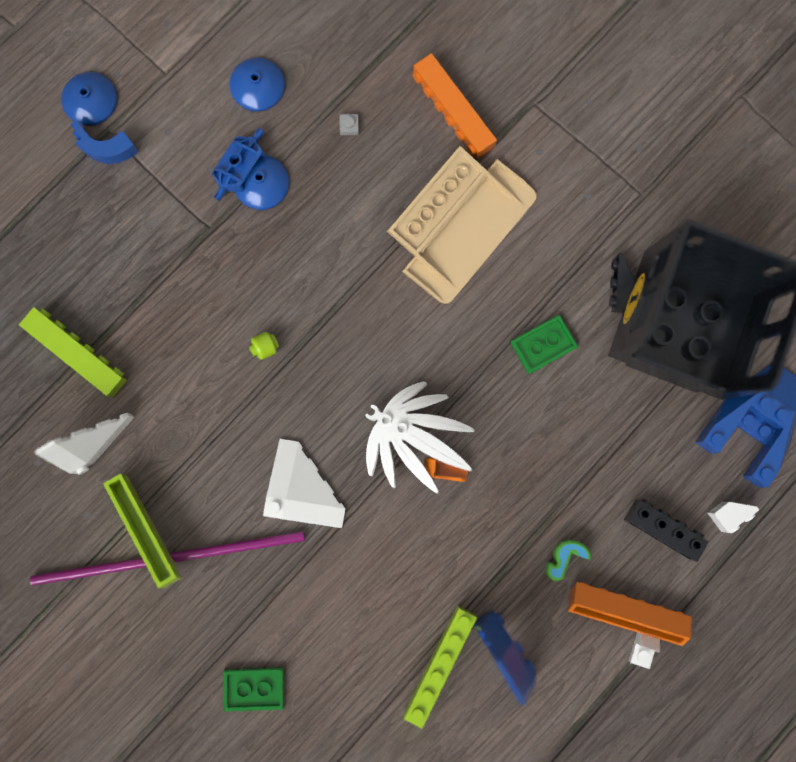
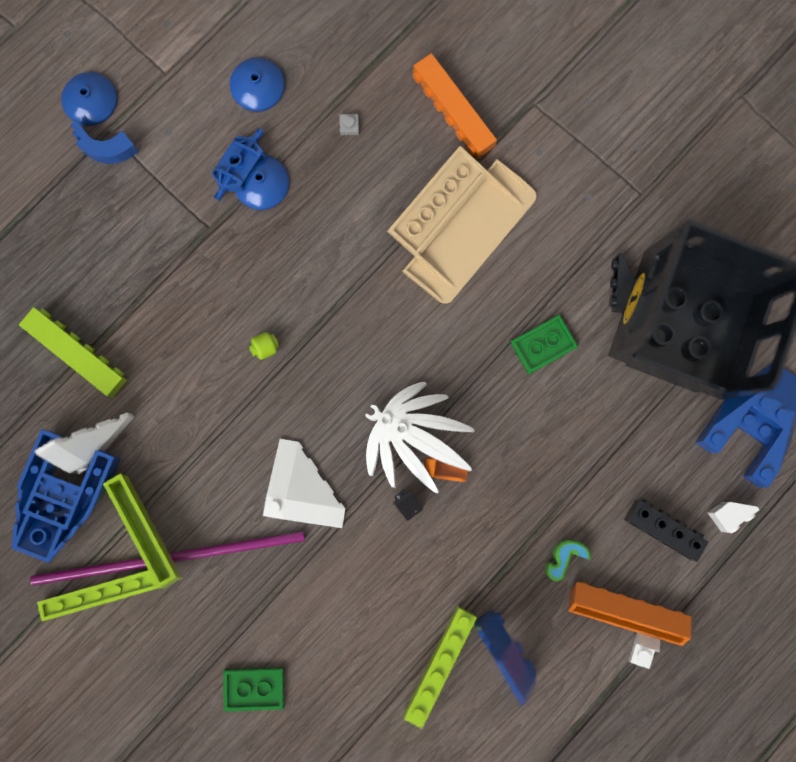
(54, 508): none -> blue wedge
(96, 595): none -> lime plate
(407, 504): none -> black slope

